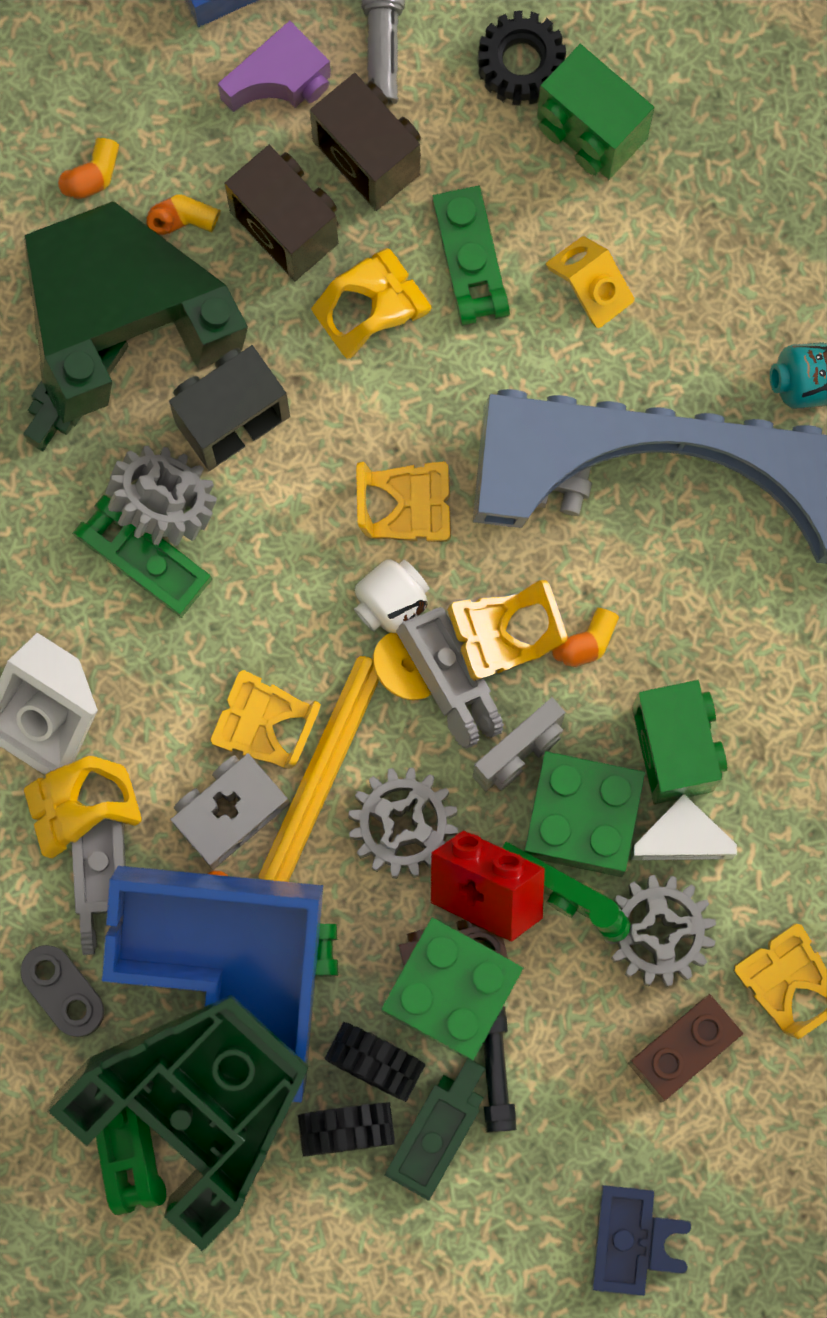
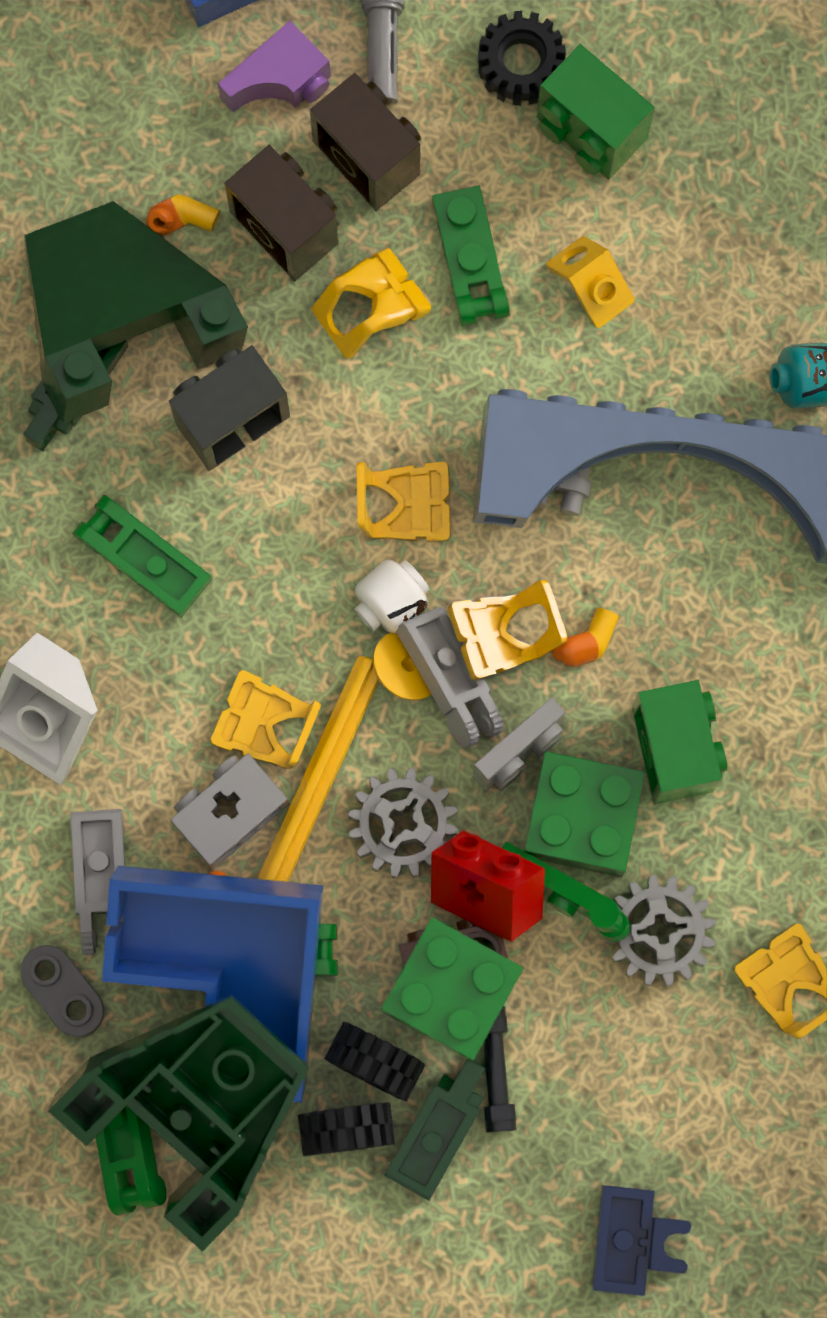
(65, 819): yellow piece -> none
(92, 176): arm -> none
(160, 495): light grey gear -> none
(684, 835): white slope -> none
(685, 1048): reddish brown brick -> none

